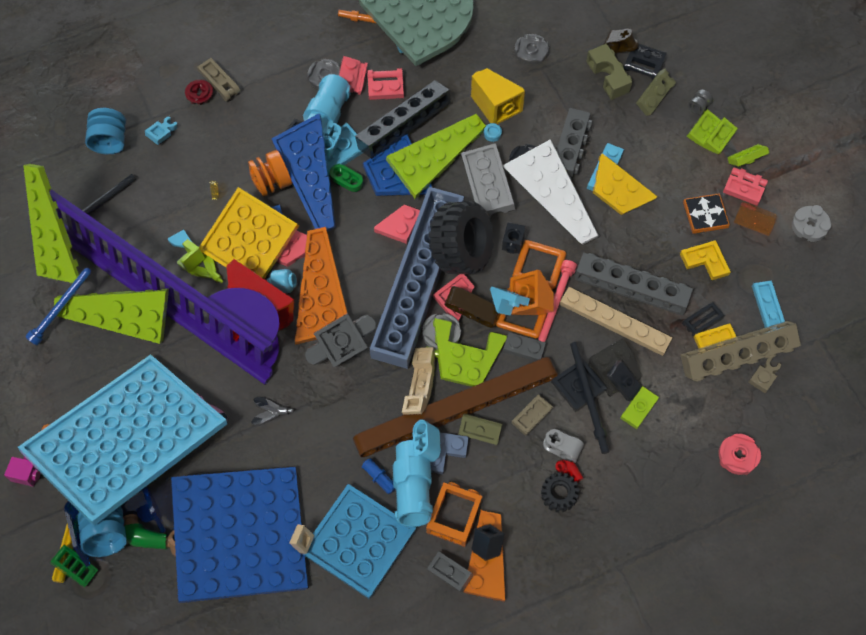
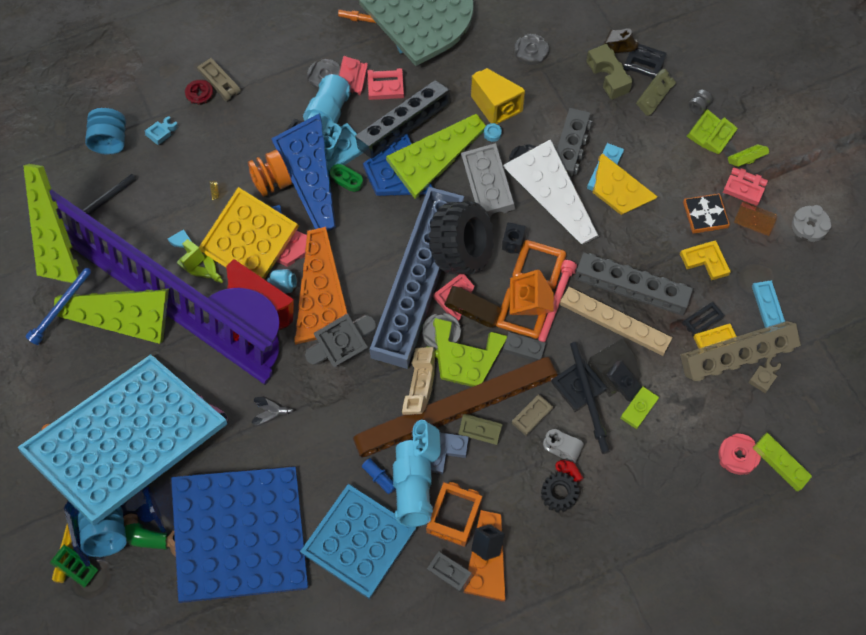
(22, 471): dark pink brick -> none
(301, 539): tan plate -> none
(399, 224): coral wing -> none
(505, 300): medium azure slope -> none
(782, 462): none -> lime plate

